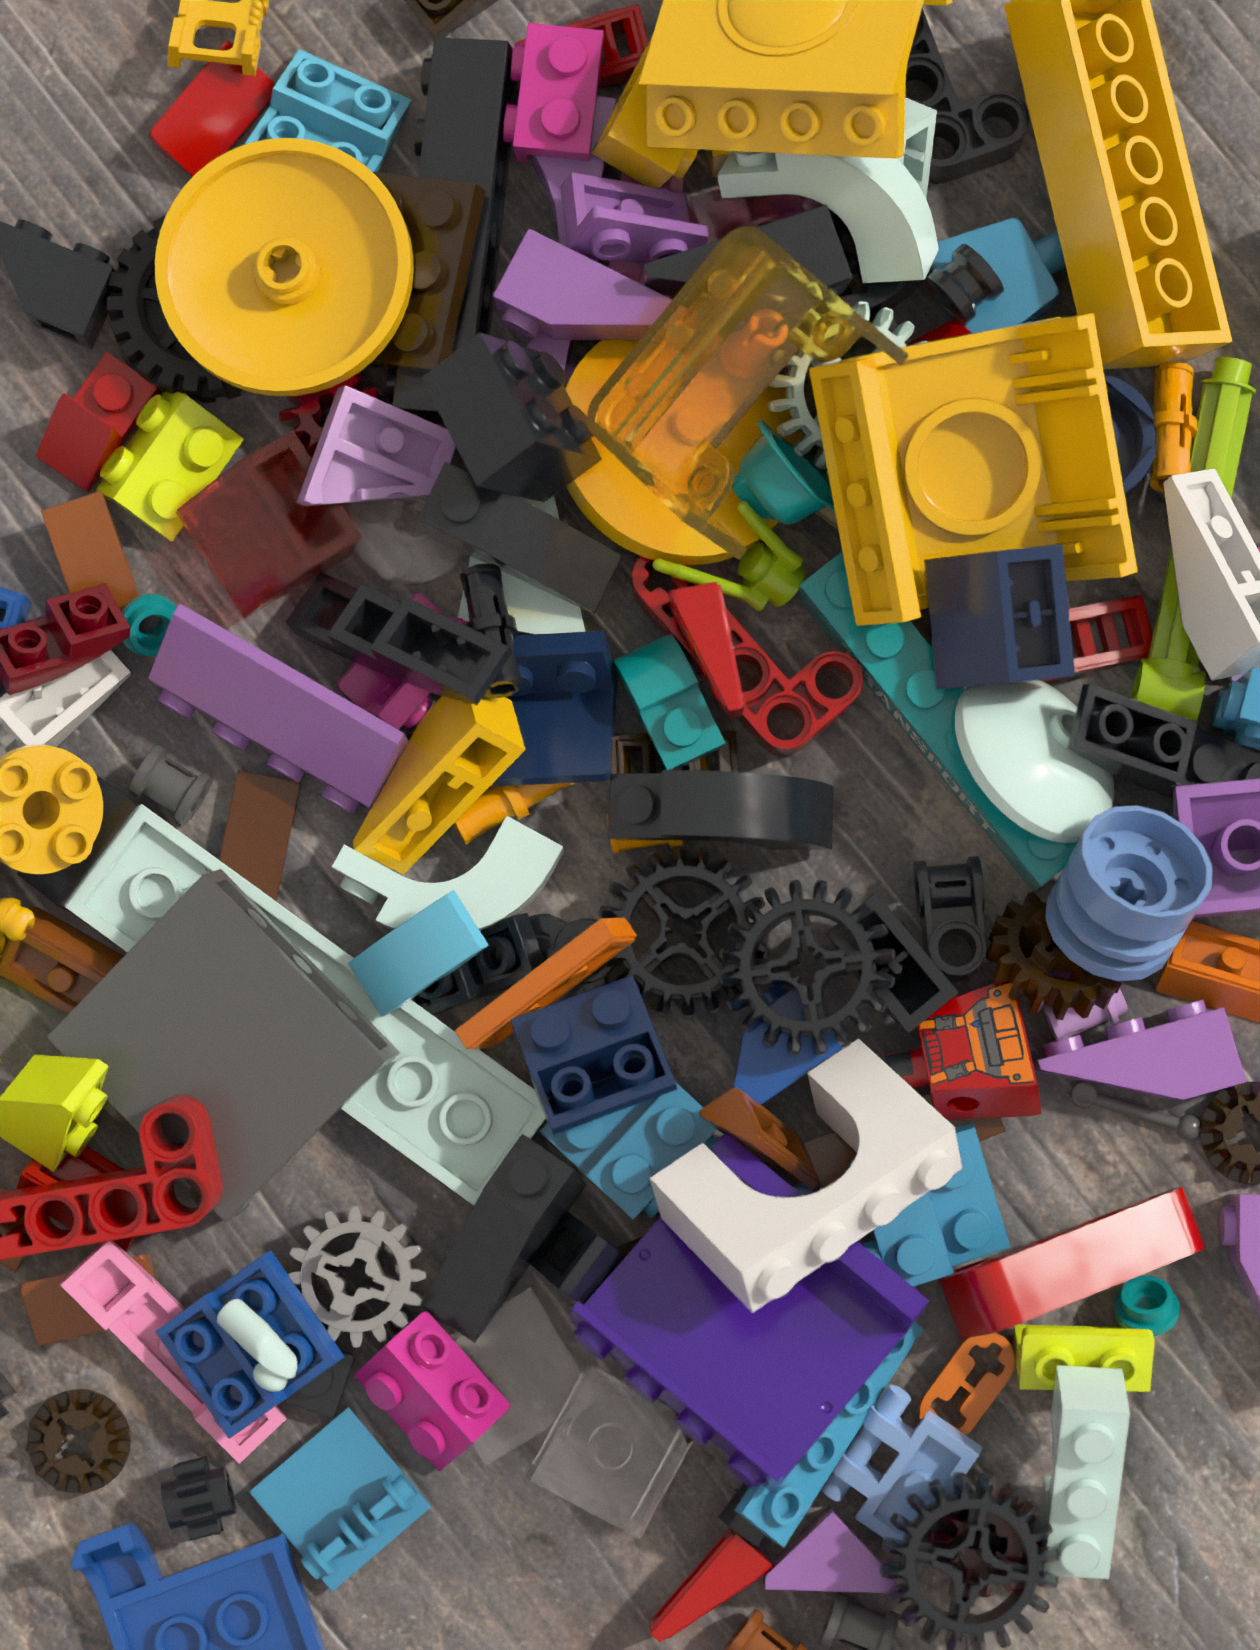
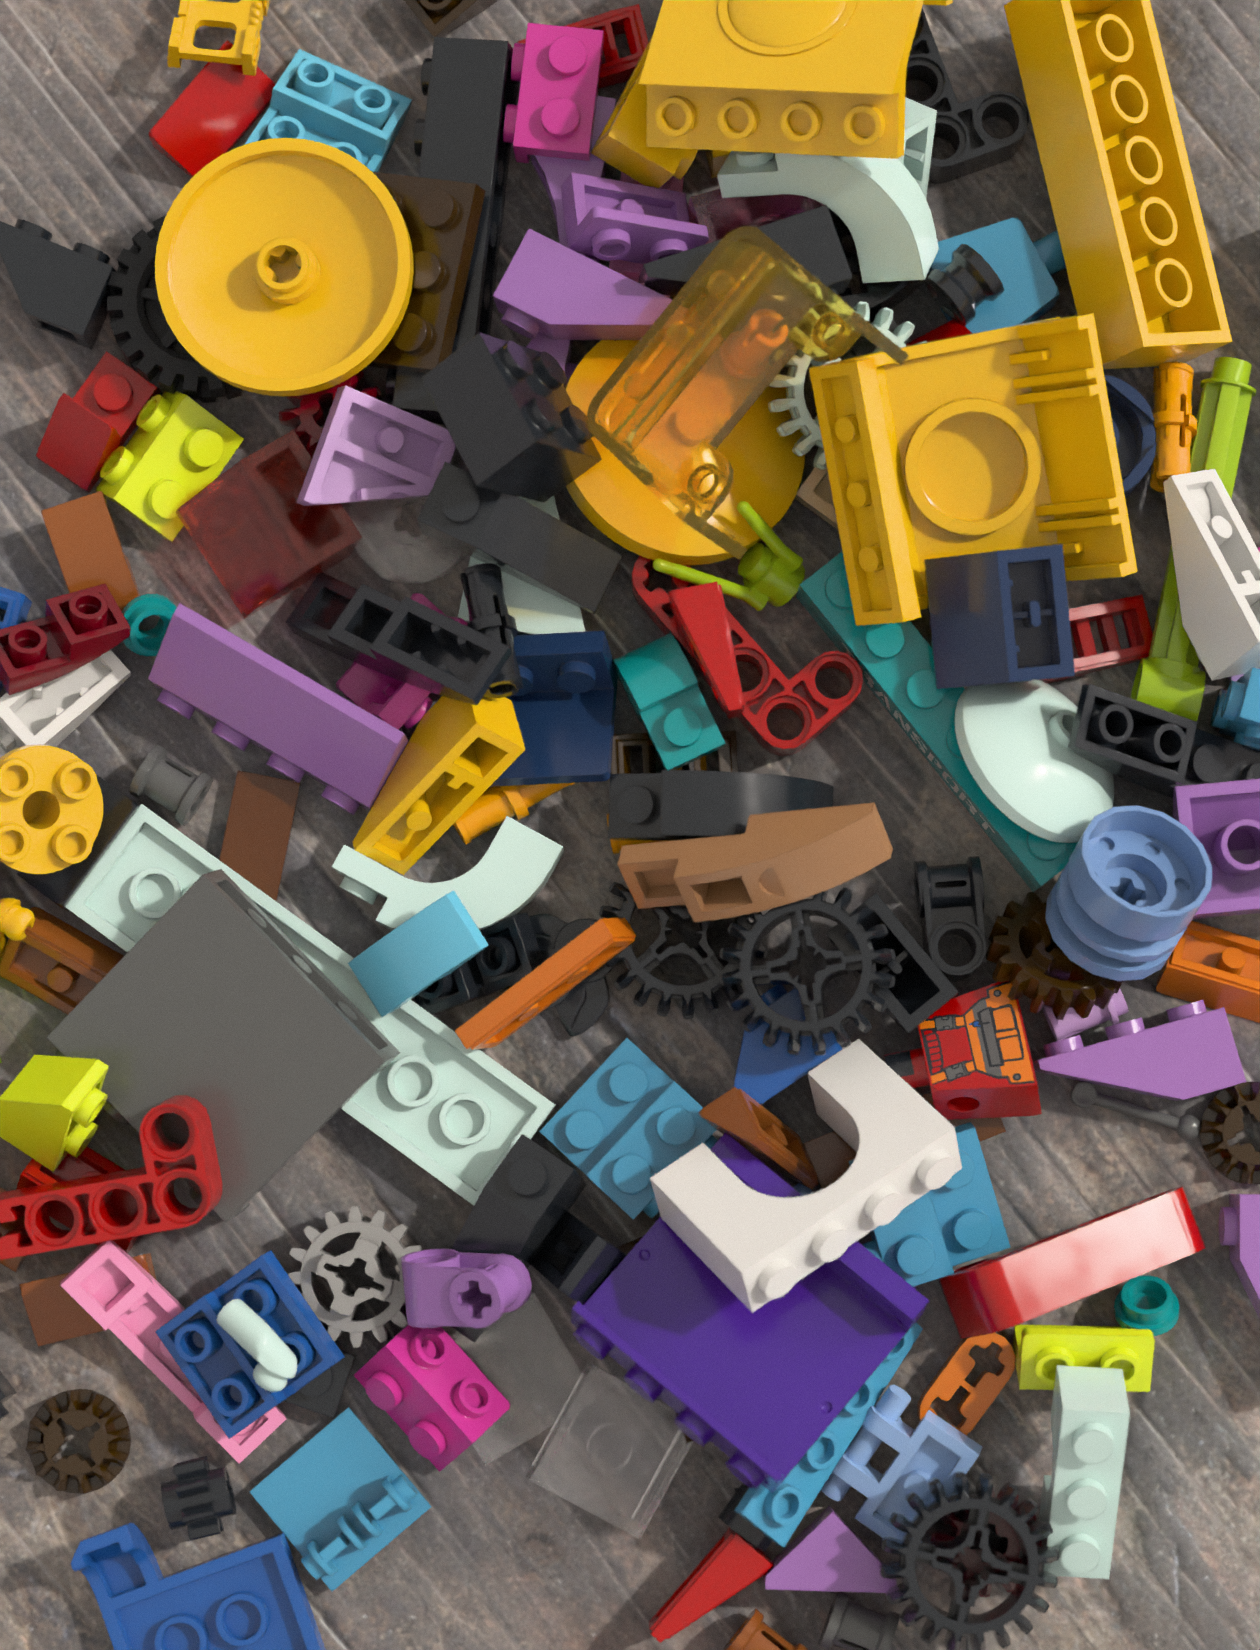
(462, 1287): none -> medium lavender piece
(593, 1055): dark blue slope -> none
(769, 866): none -> medium nougat slope
(780, 481): teal piece -> none

